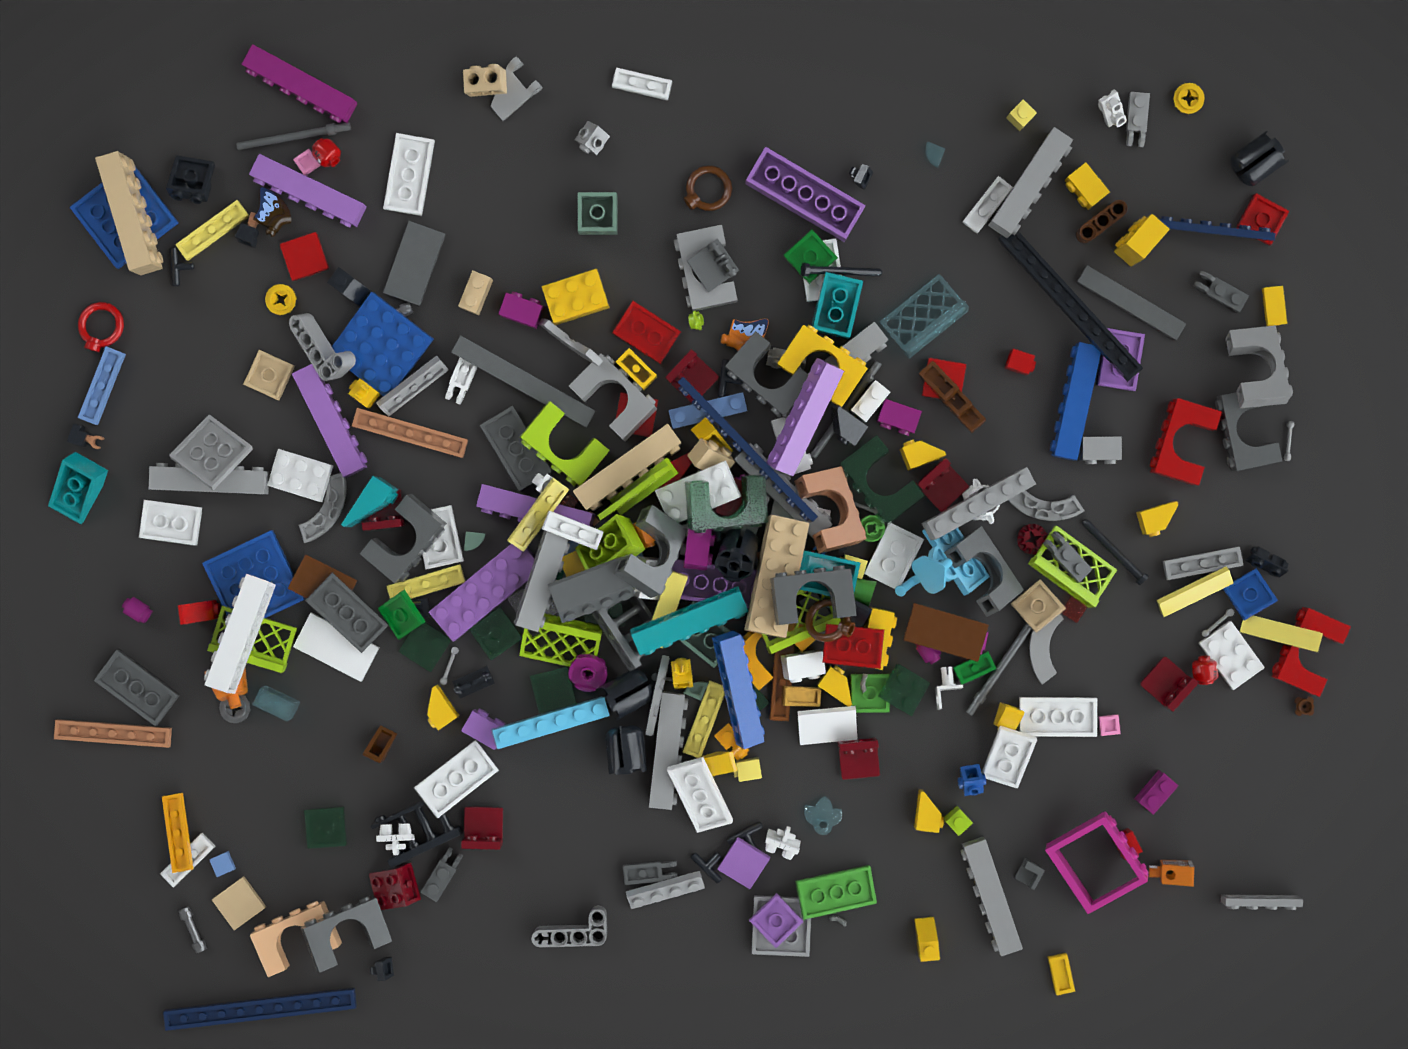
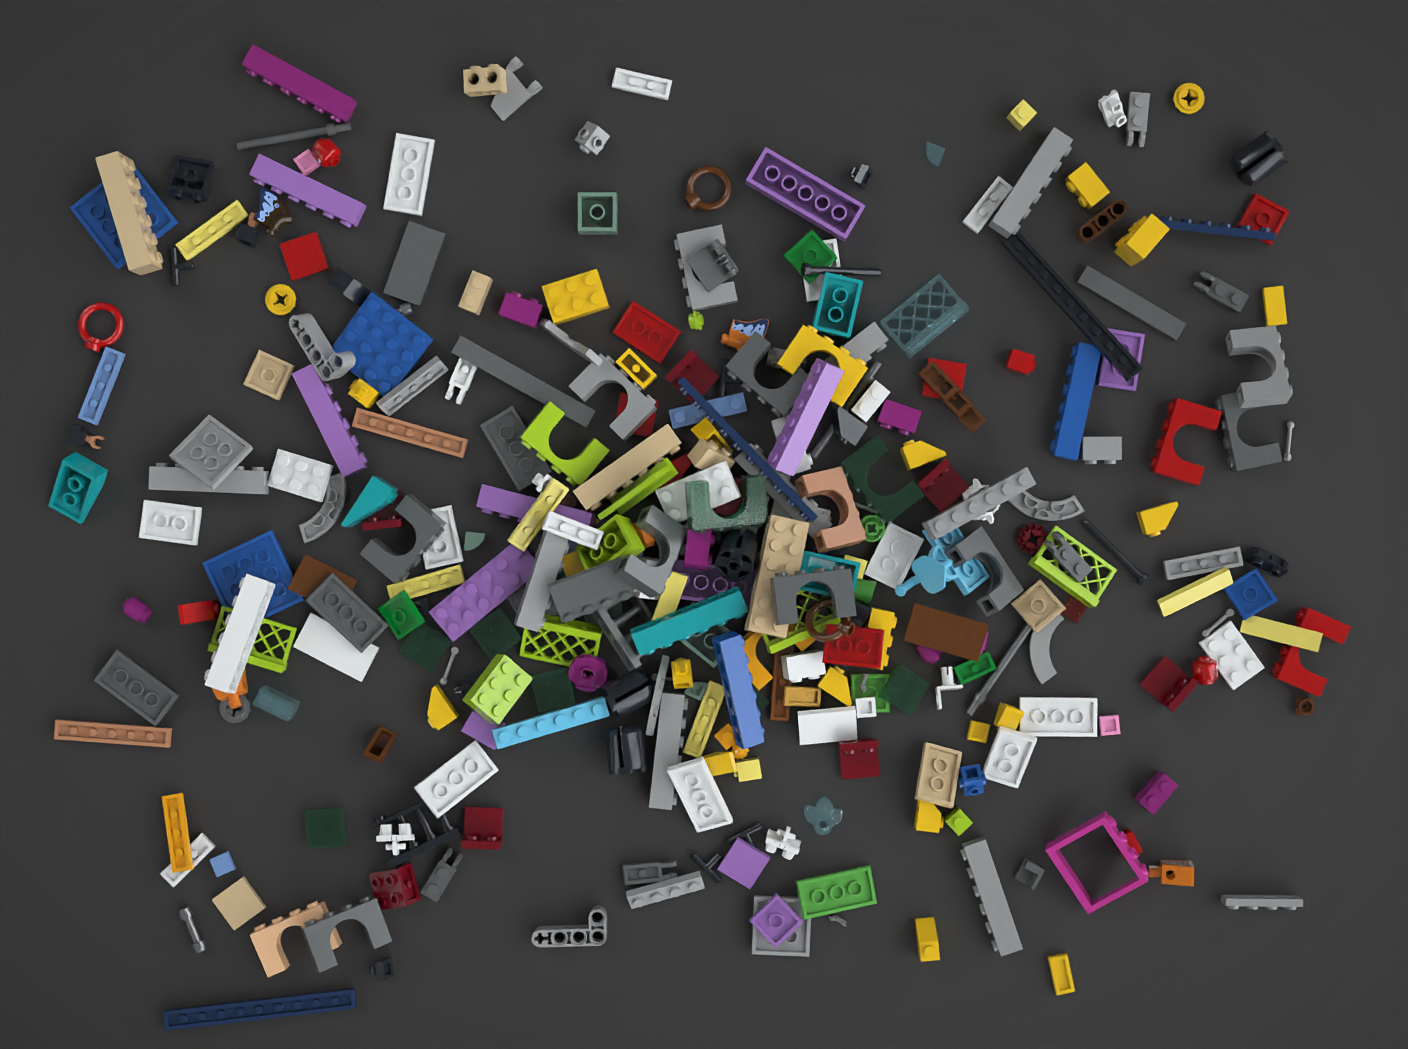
(497, 689): none -> lime brick
(865, 707): none -> white tile
(938, 775): none -> tan plate
(978, 731): none -> yellow tile

